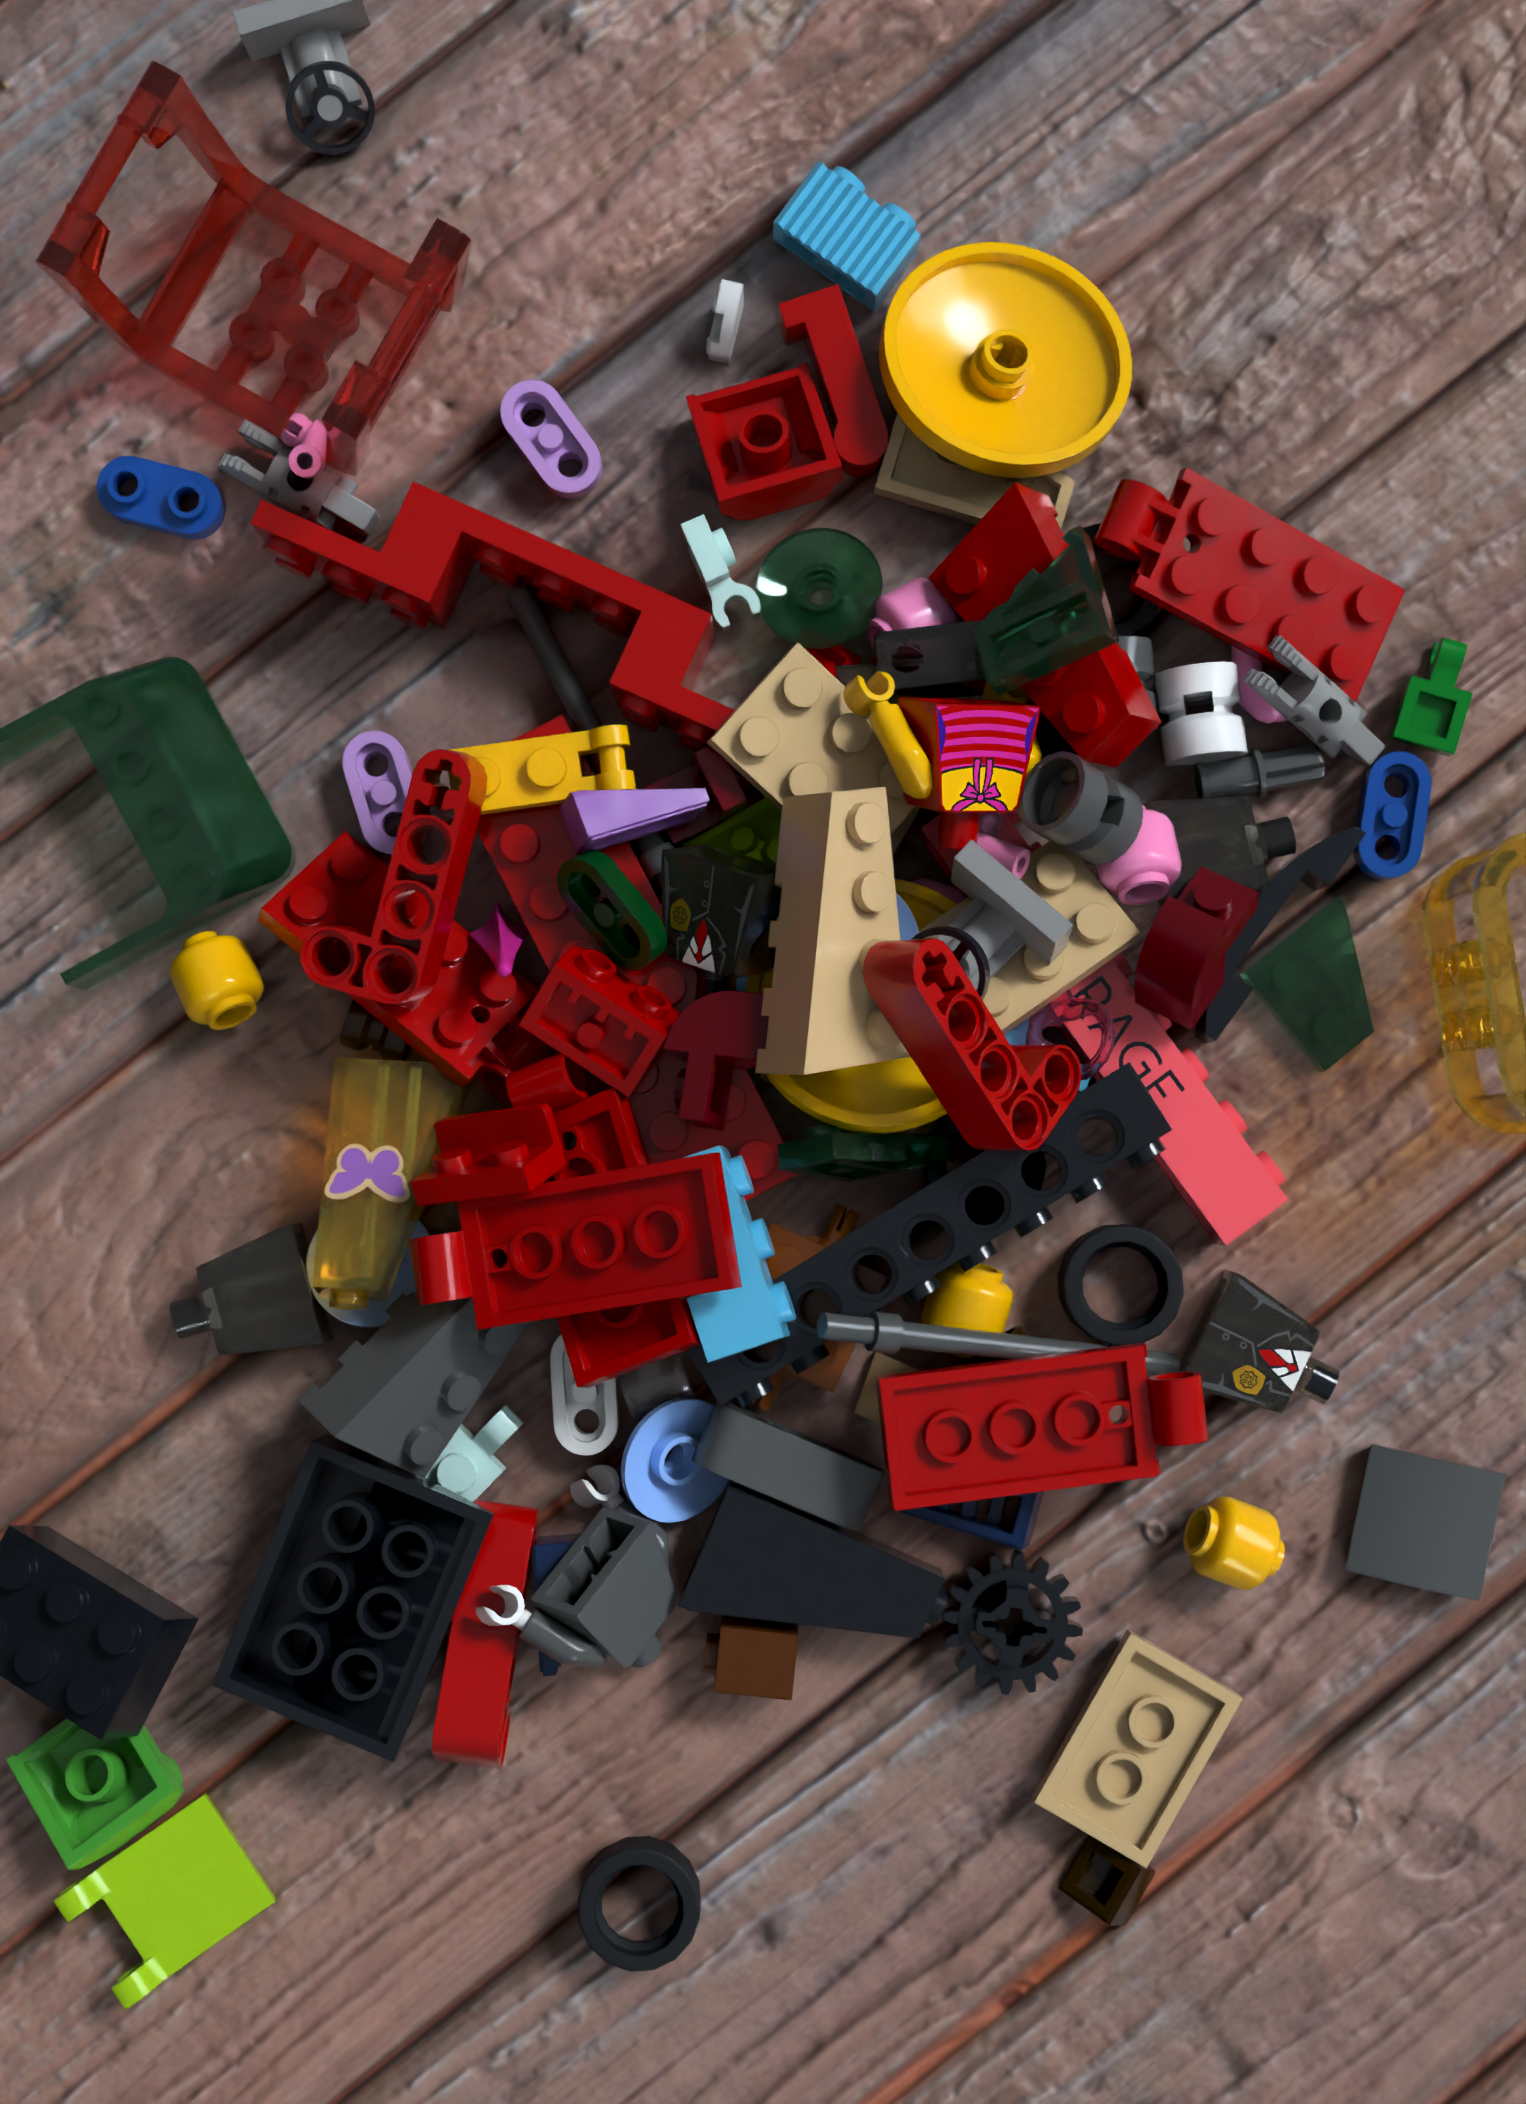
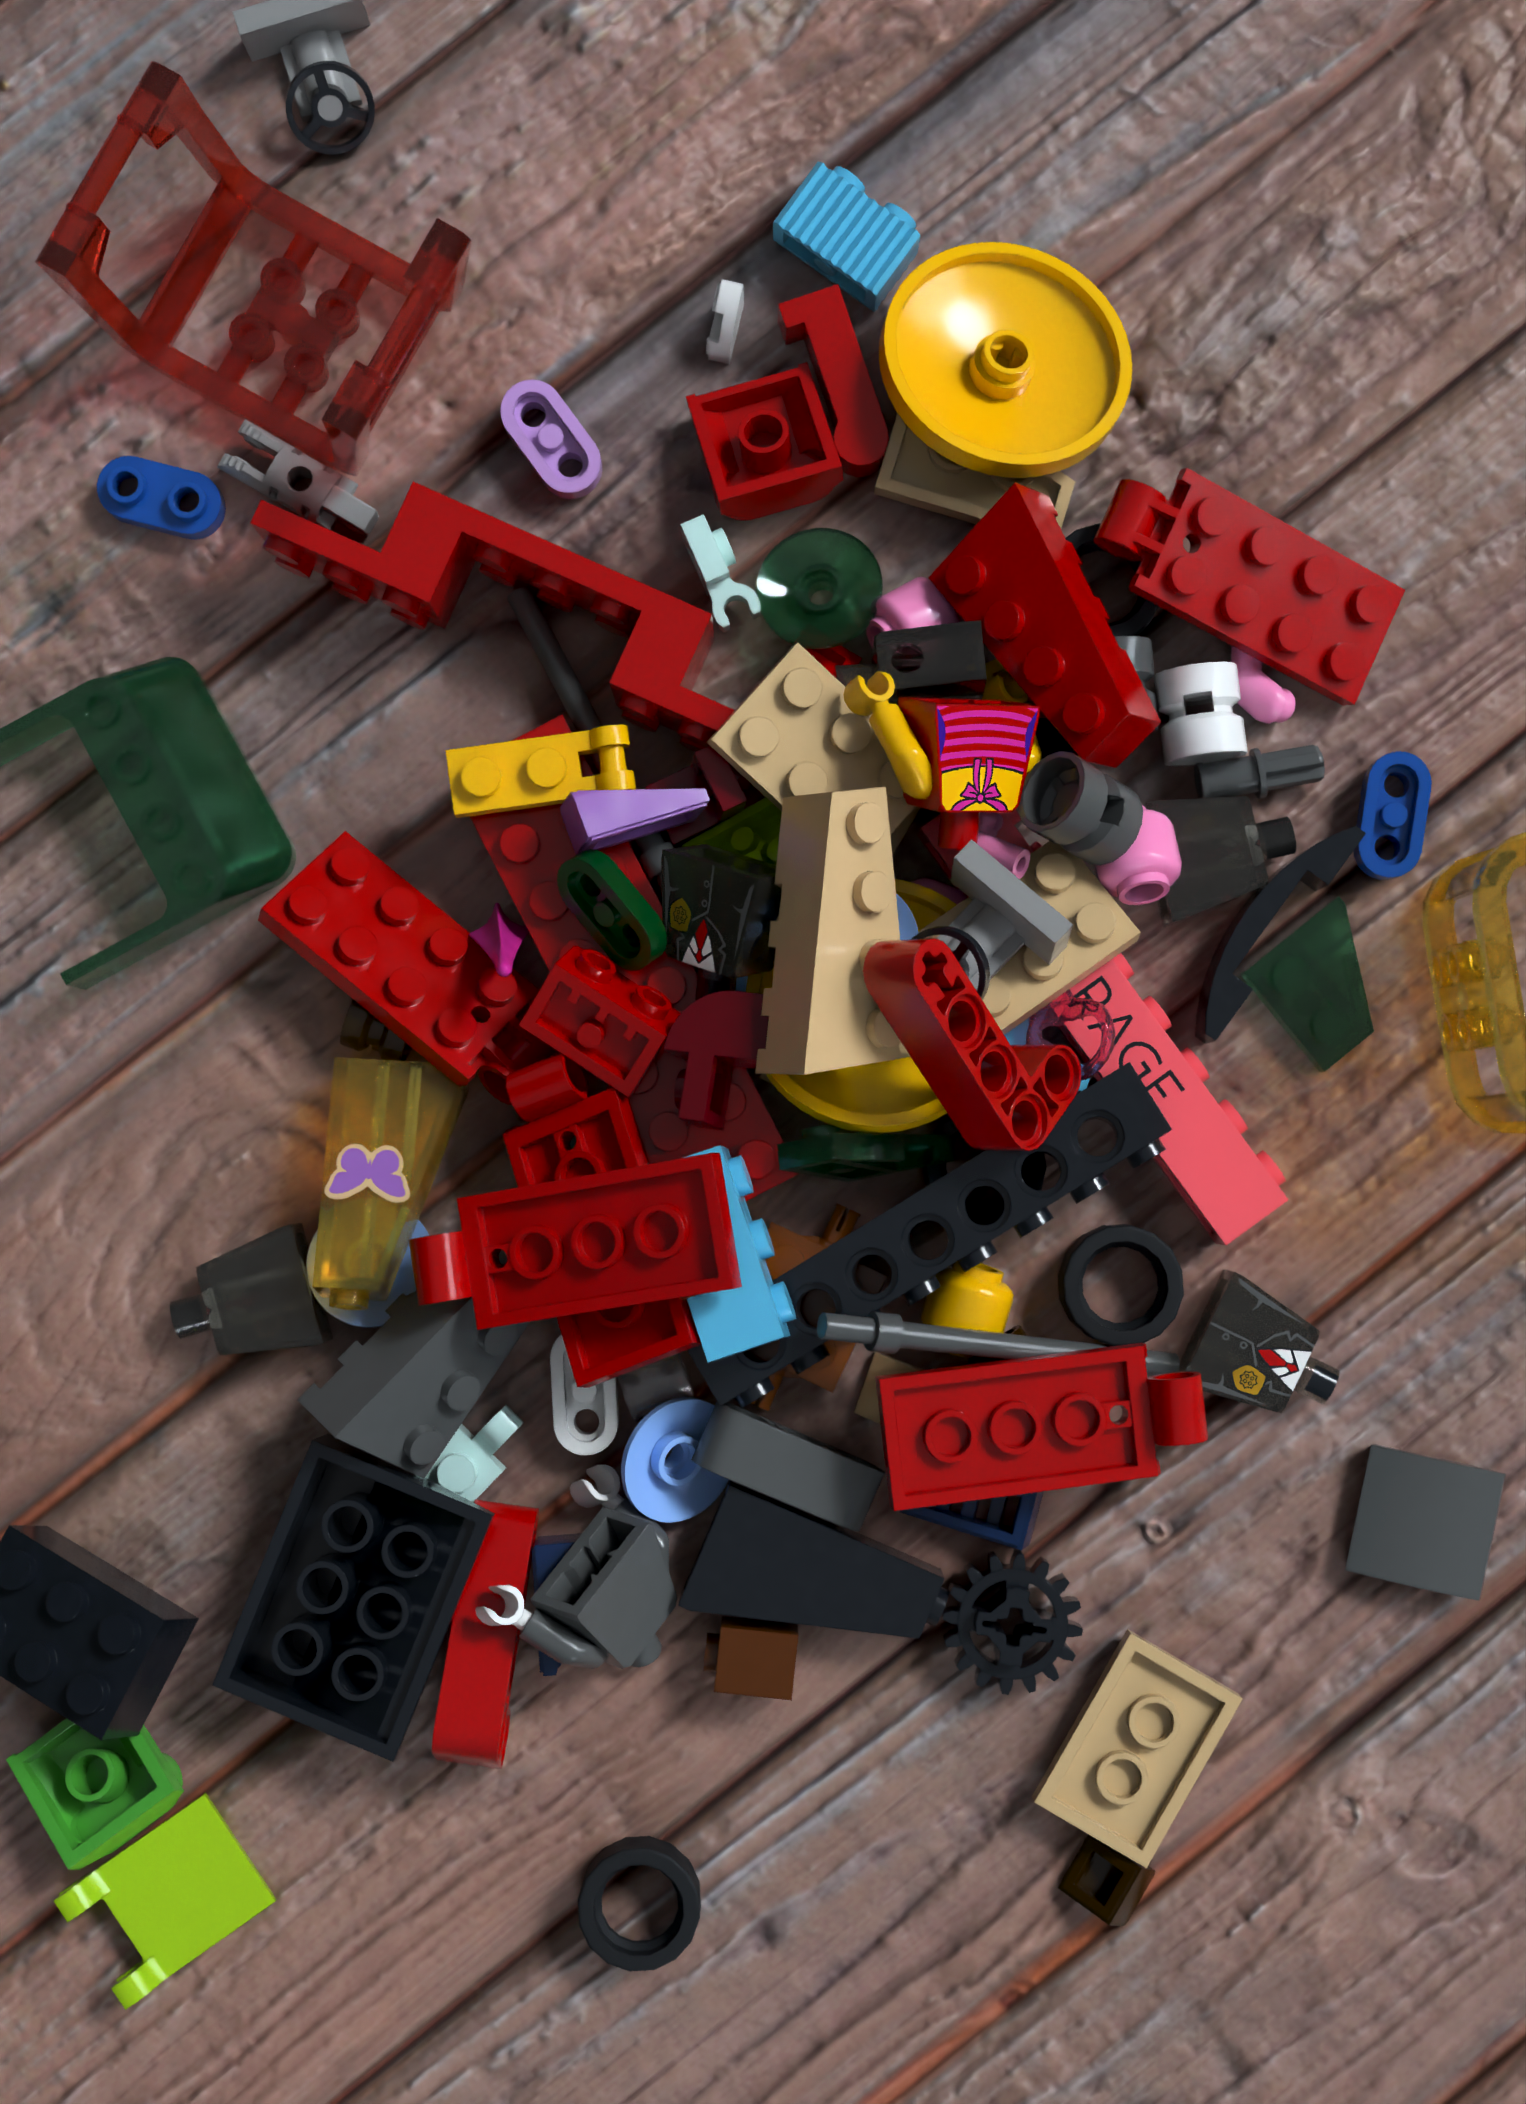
(216, 980): yellow head -> none
(309, 445): bright pink arm -> none
(379, 796): lavender plate -> none
(410, 872): red beam -> none
(491, 1155): red bracket -> none
(1048, 619): clear green wing -> none
(1188, 944): dark red brick -> none
(1233, 1543): yellow head -> none
(1316, 705): light grey hinge -> none
(1431, 708): green plate -> none

